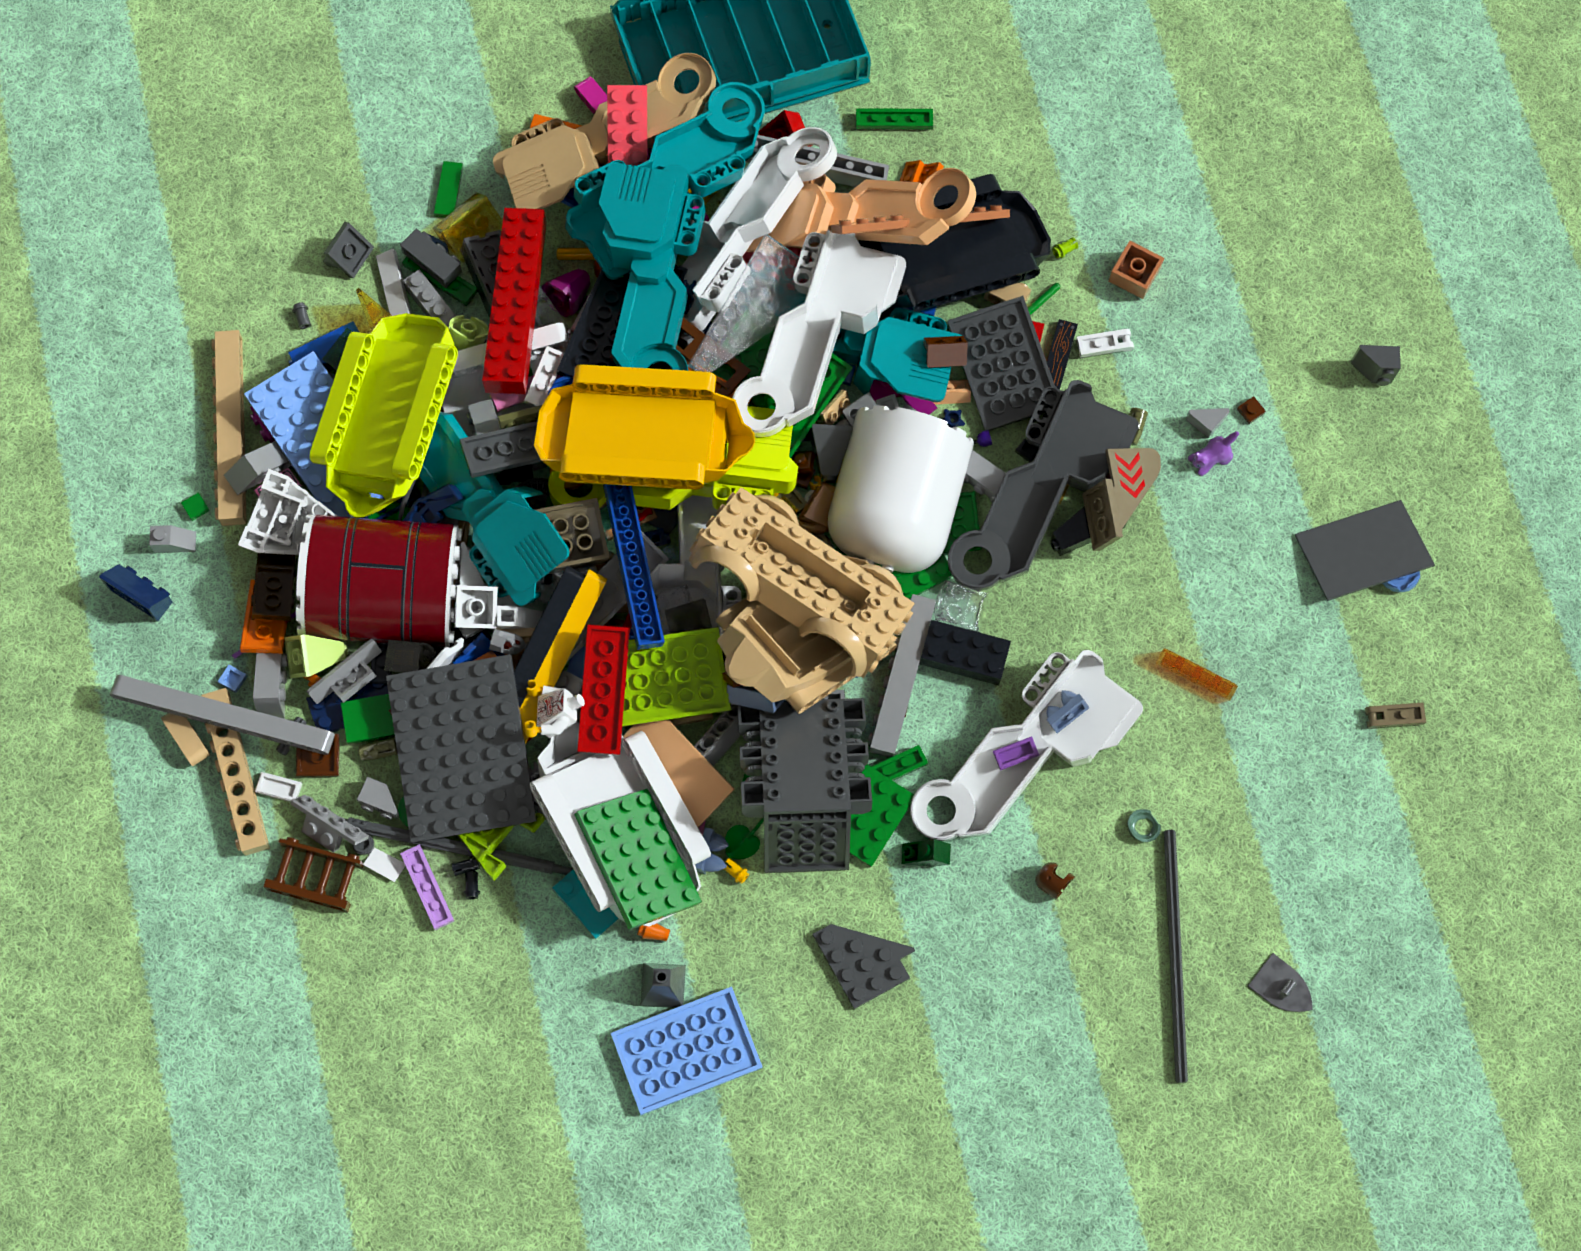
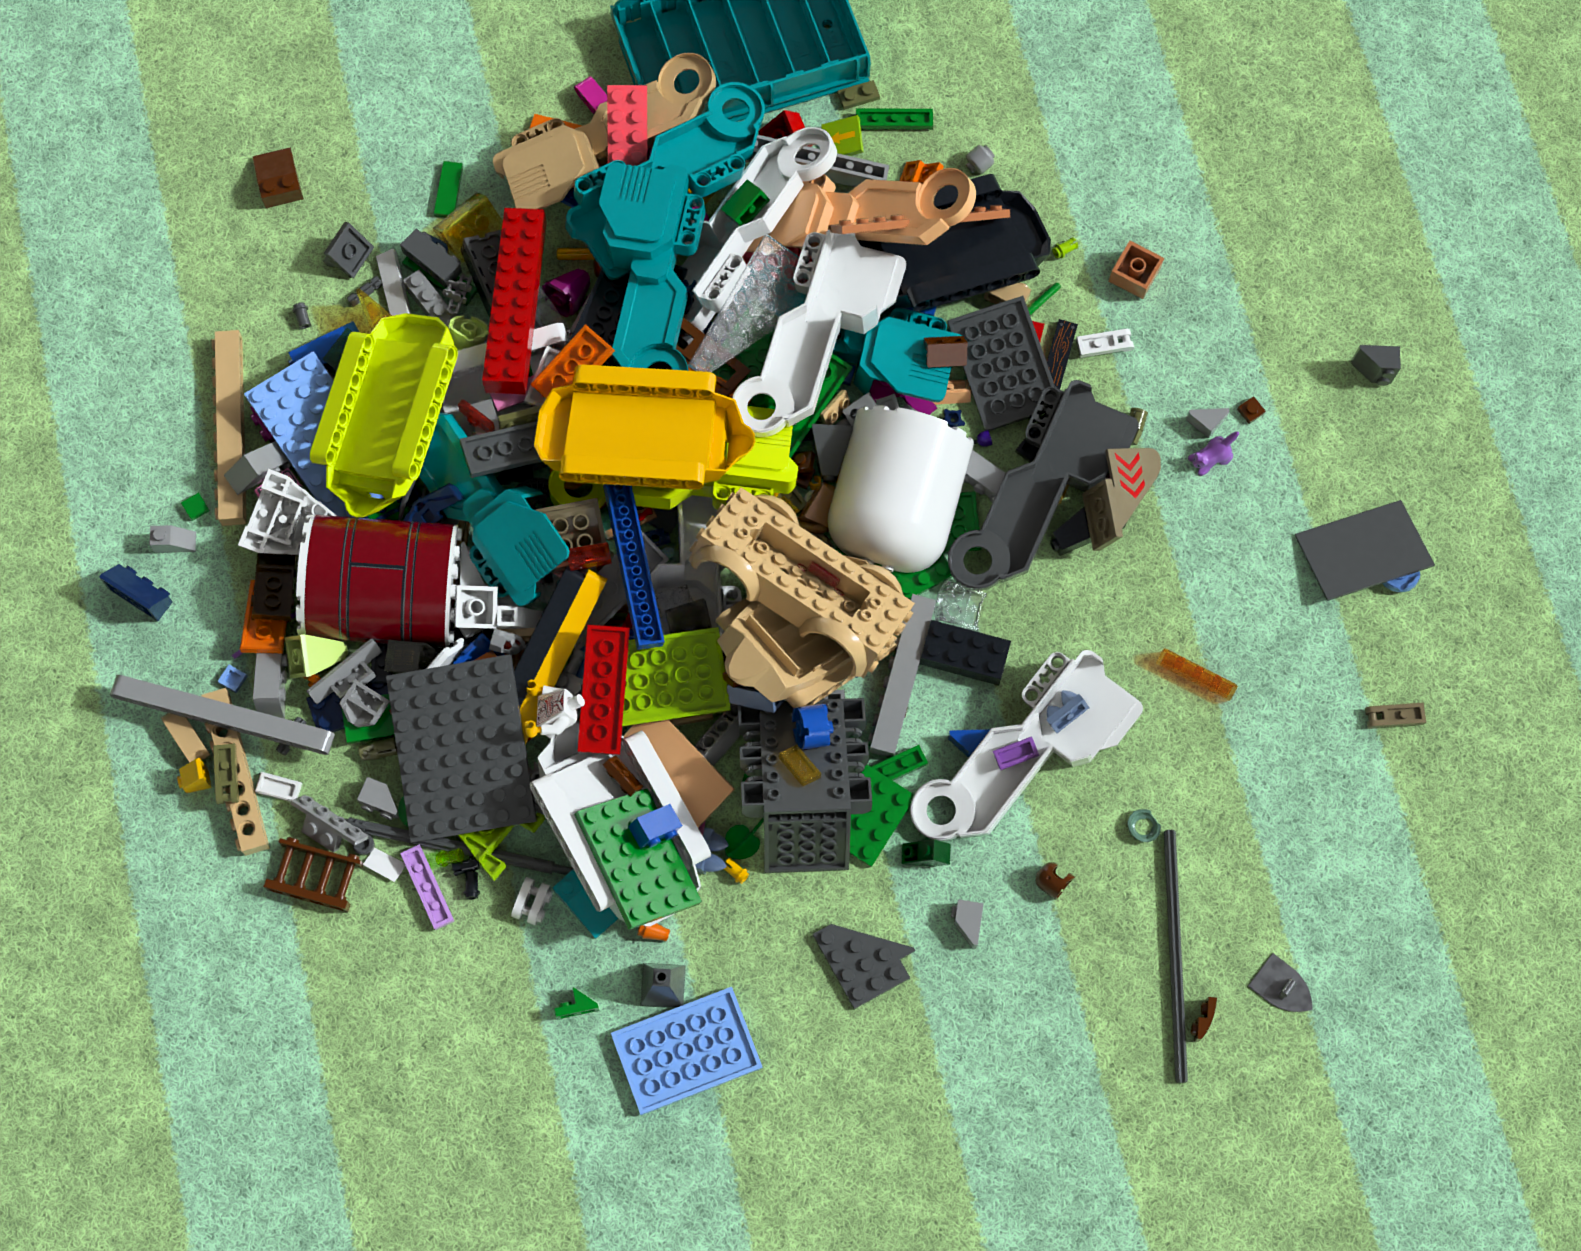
(194, 776): none -> yellow slope
(225, 773): none -> olive plate
(277, 178): none -> reddish brown slope
(315, 764): reddish brown plate -> none
(363, 705): none -> light grey slope
(367, 288): none -> dark grey axle
(444, 858): none -> clear neon green pin
(456, 295): none -> light grey piece
(475, 417): none -> clear red plate
(536, 912): none -> white brick
(575, 661): none -> light grey pin
(582, 349): none -> orange tile
(583, 1006): none -> green slope
(589, 556): none -> clear red plate
(628, 782): none -> reddish brown plate
(655, 826): none -> brick
(745, 203): none -> green brick
(799, 765): none -> clear yellow tile
(812, 726): none -> blue brick
(829, 574): none -> dark red piece
(846, 135): none -> lime tile
(858, 94): none -> olive plate
(967, 740): none -> blue slope
(967, 920): none -> light grey slope
(980, 159): none -> light grey head
(1202, 1024): none -> reddish brown slope

